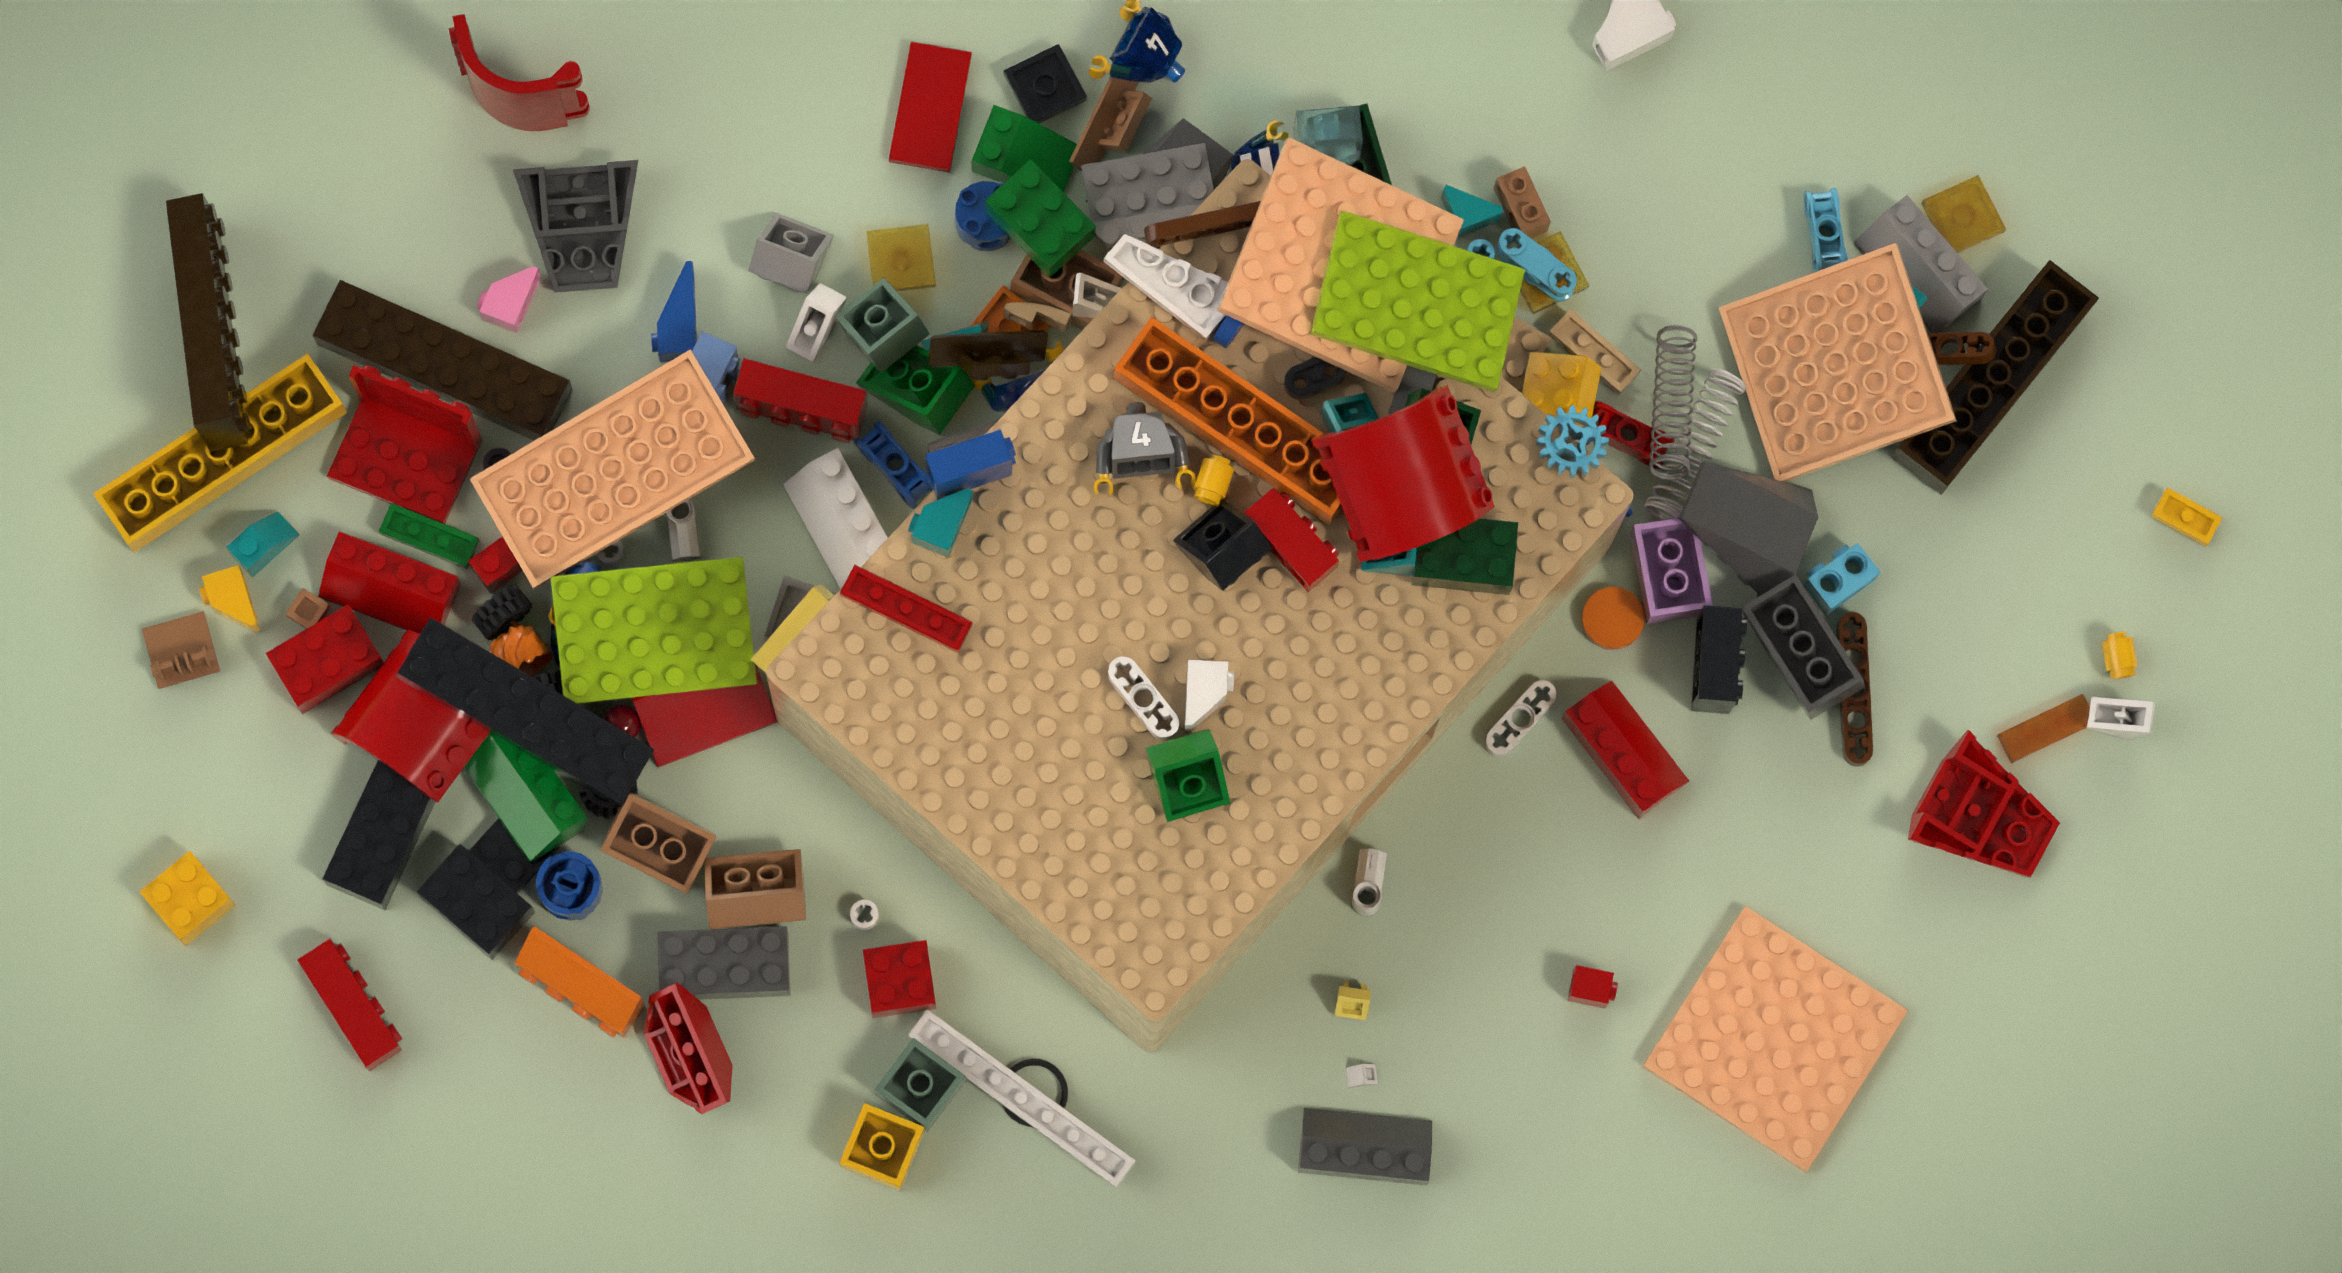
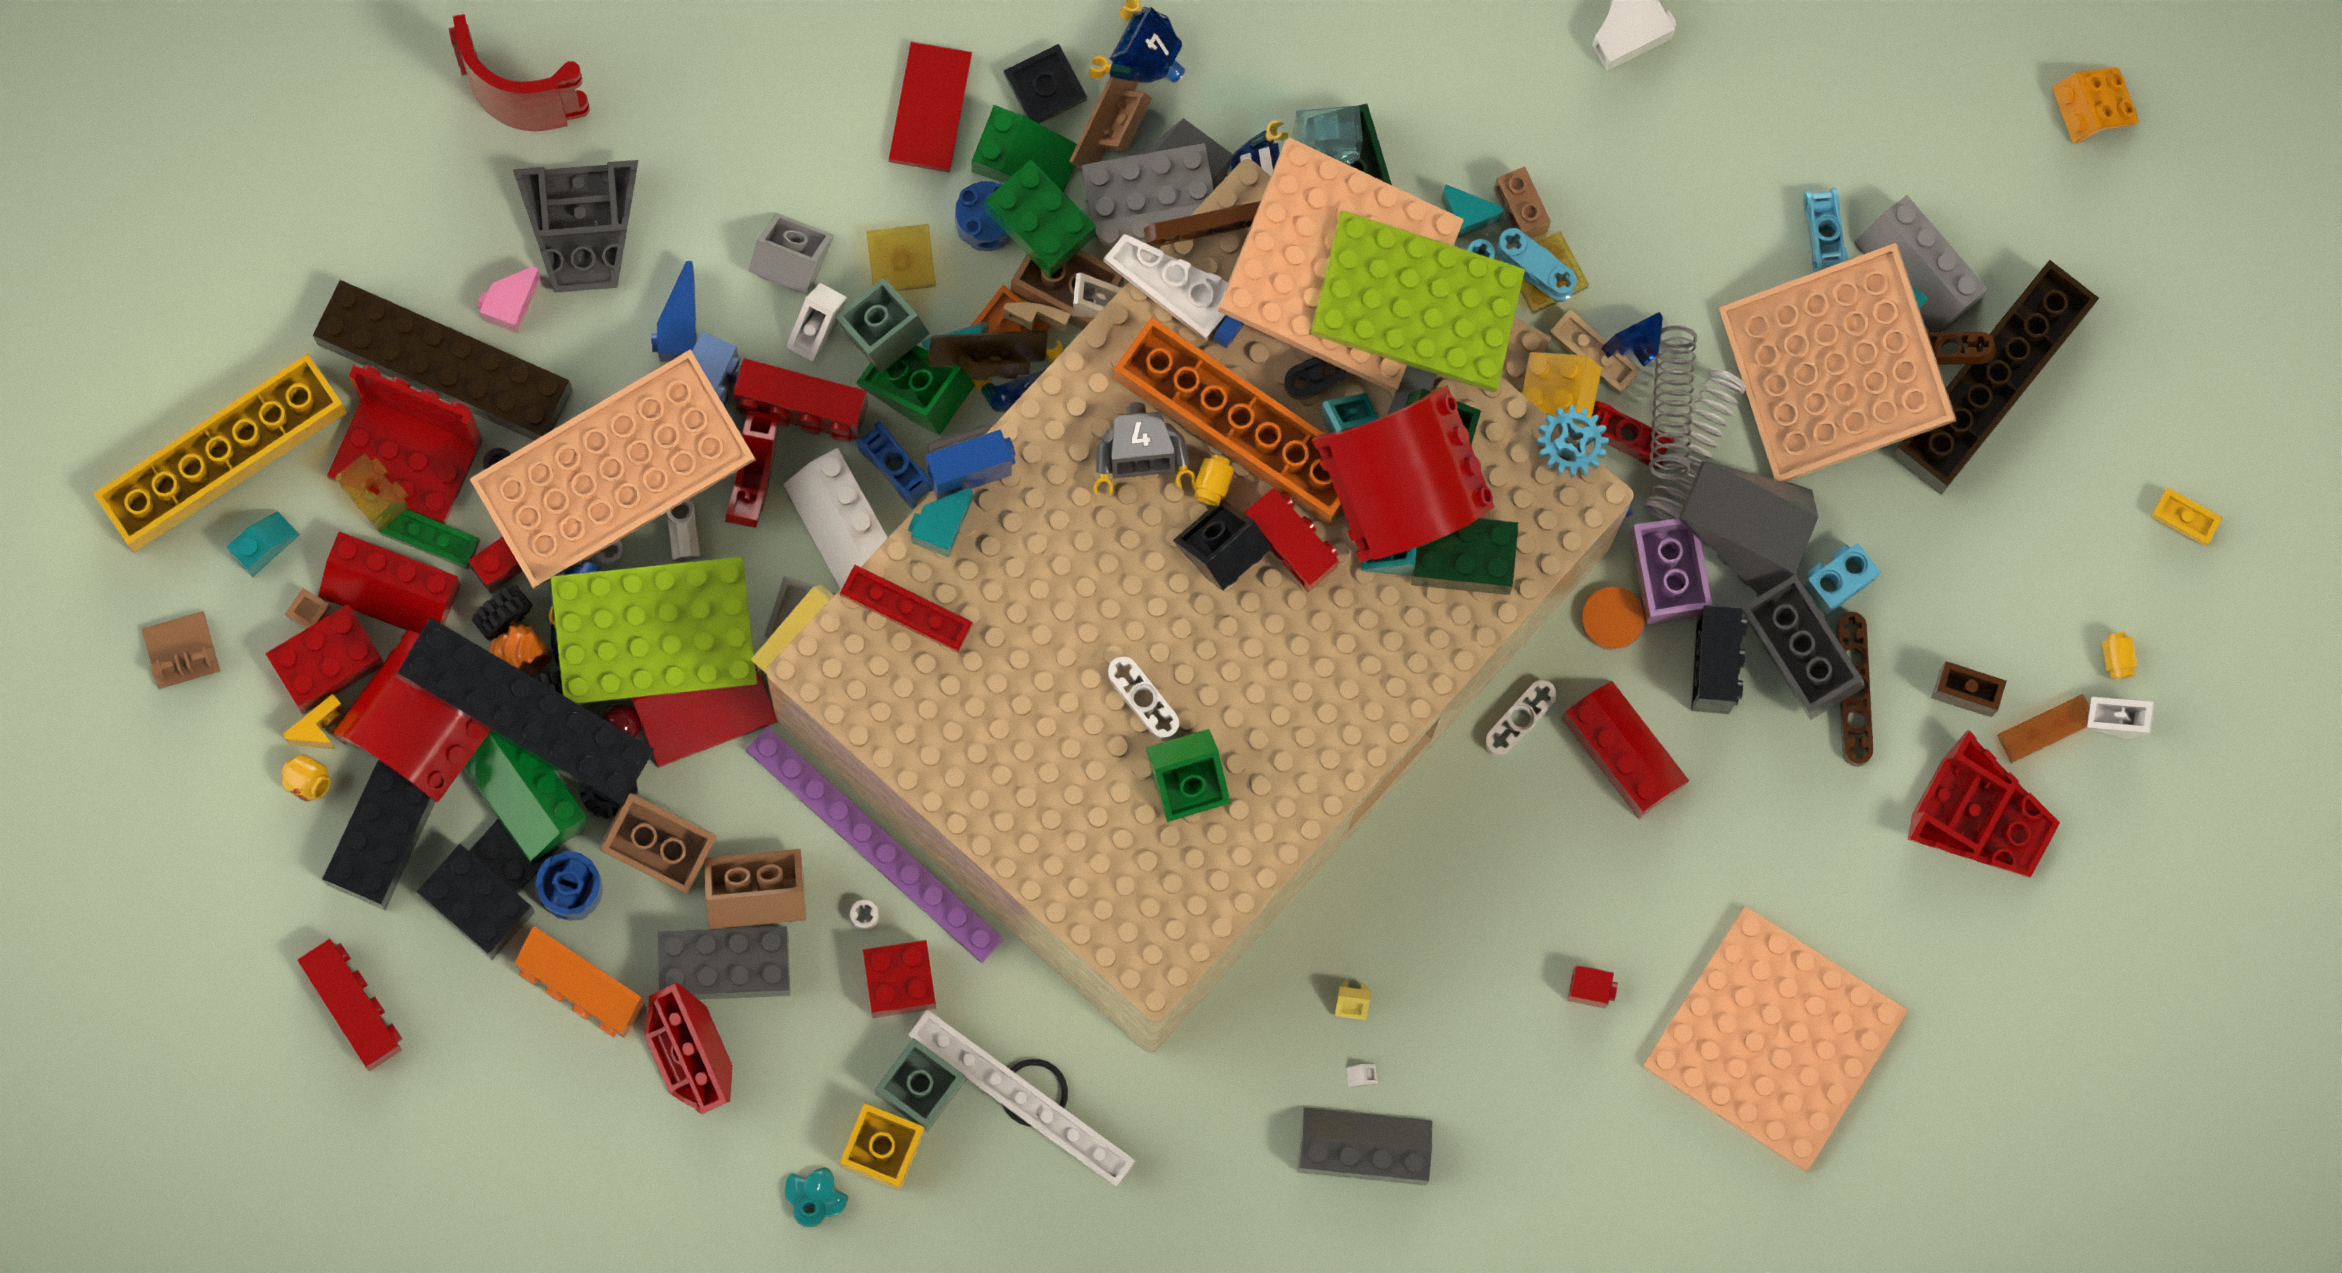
(187, 898): yellow brick -> none
(207, 322): dark brown brick -> none
(230, 597): yellow slope -> none
(305, 778): none -> yellow head
(308, 730): none -> yellow slope
(378, 508): none -> clear yellow brick
(753, 480): none -> red arch
(814, 1192): none -> teal plate
(874, 845): none -> medium lavender plate
(1205, 690): white slope -> none
(1369, 879): white piece -> none
(1640, 338): none -> clear blue slope
(1964, 214): clear yellow plate -> none
(1968, 689): none -> reddish brown brick
(2094, 102): none -> light orange bracket

